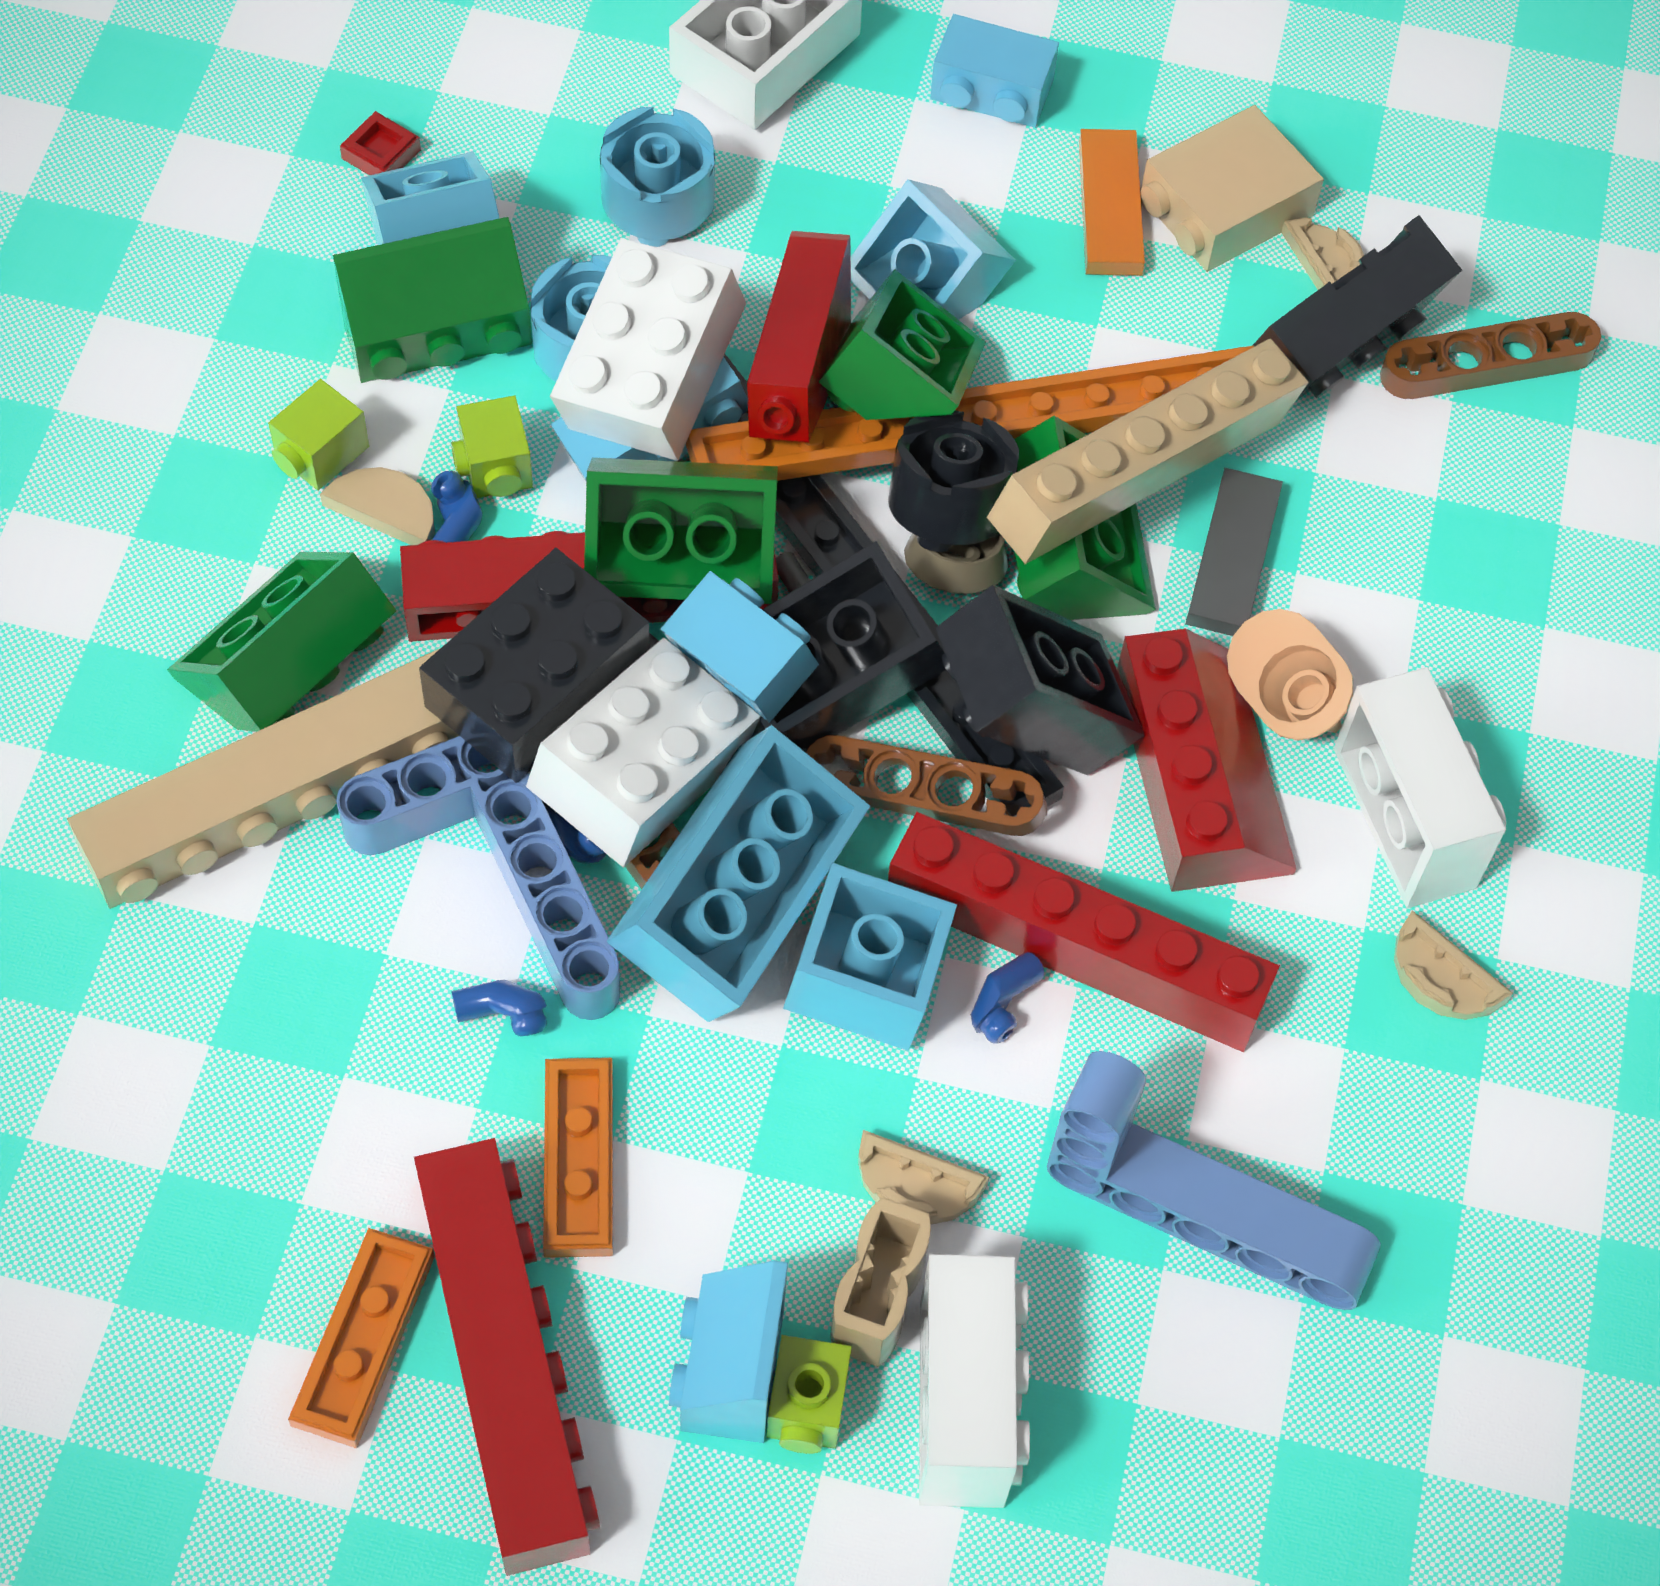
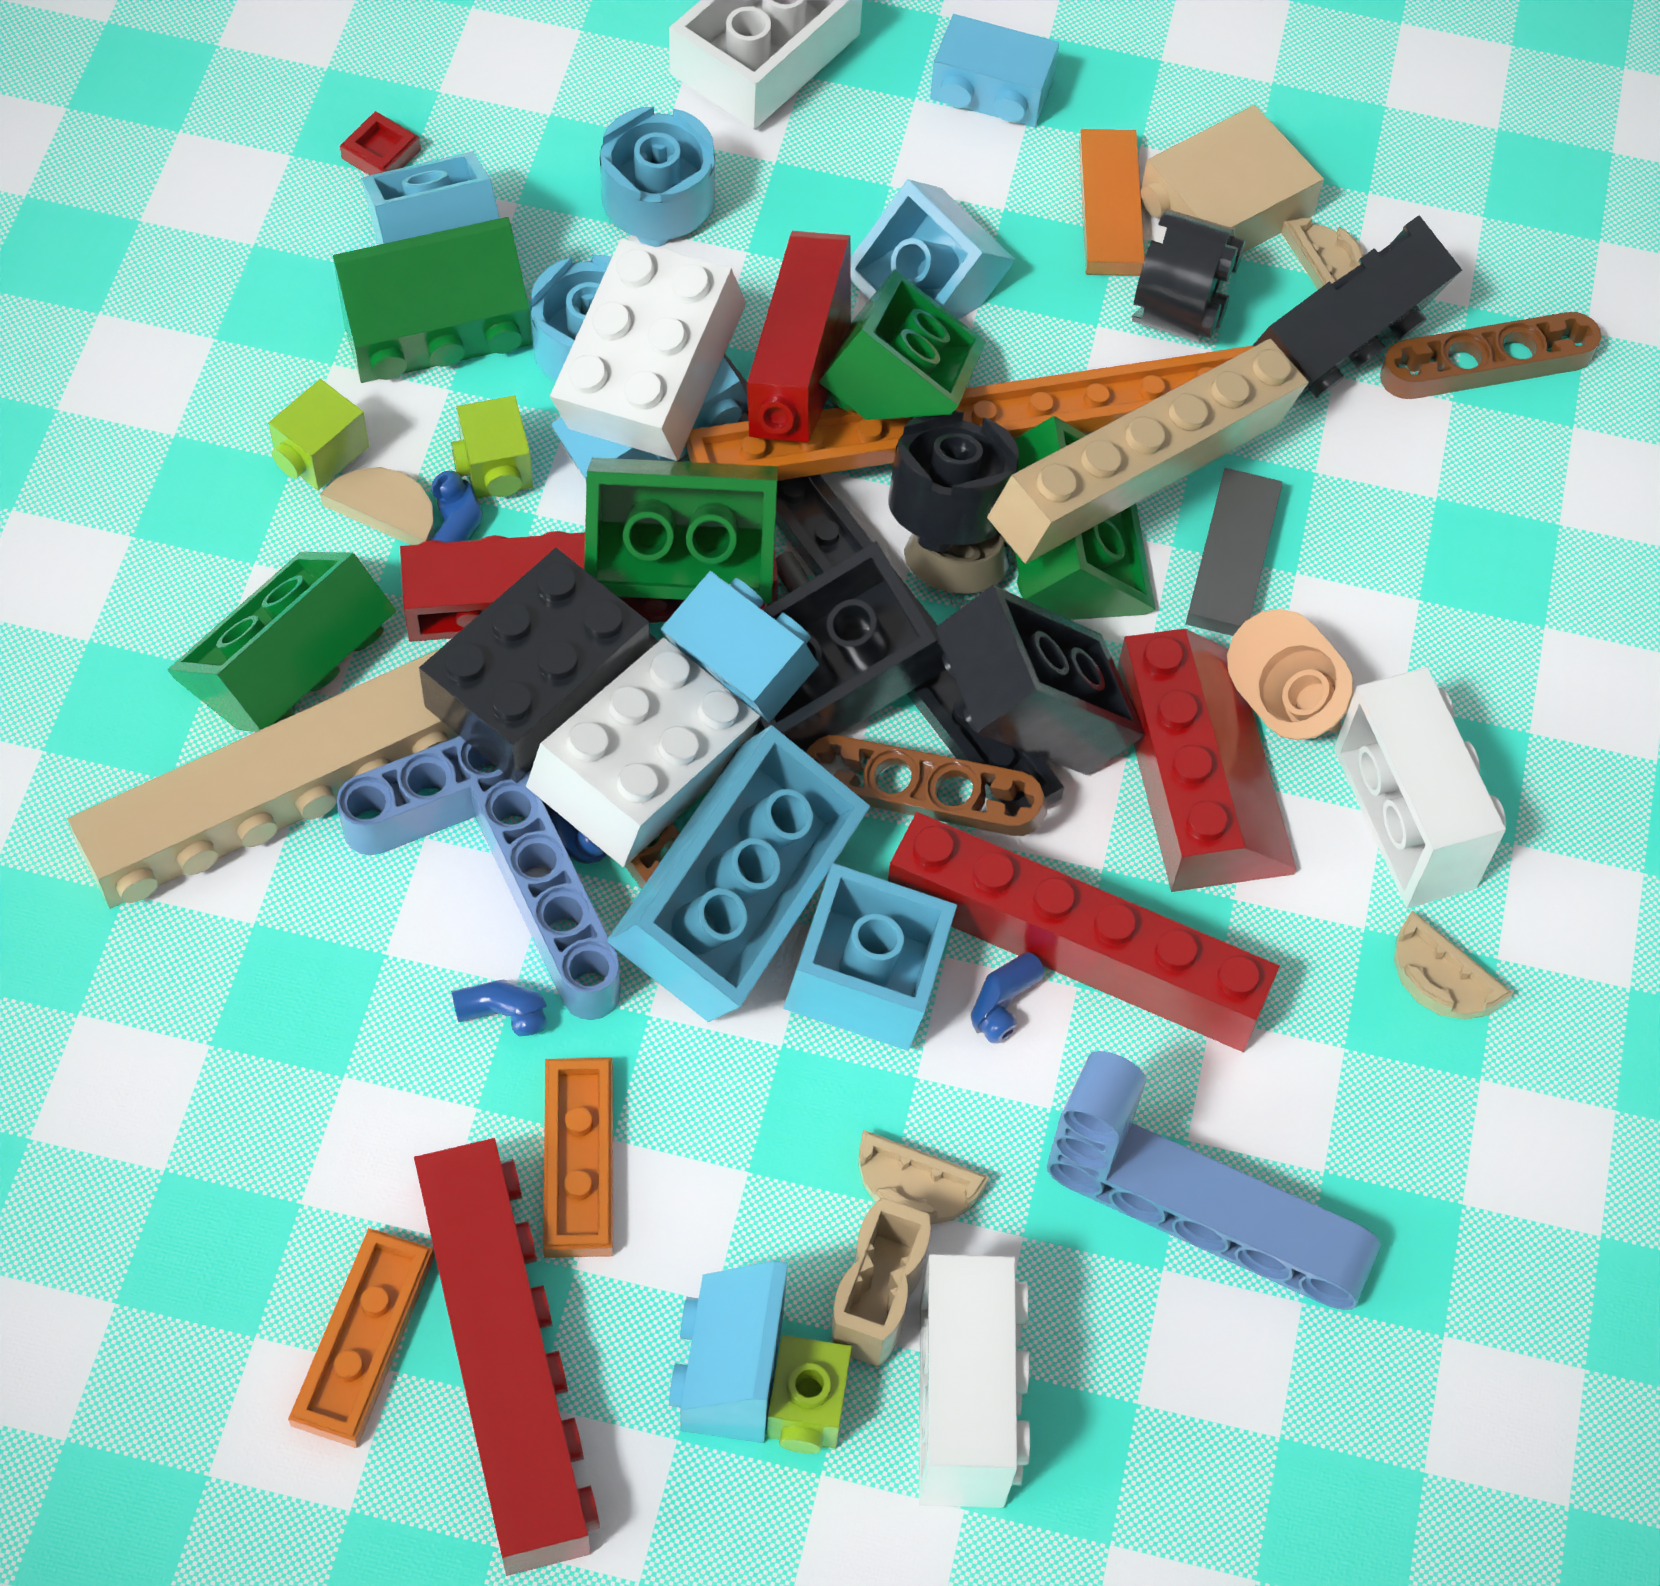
(1186, 275): none -> black brick

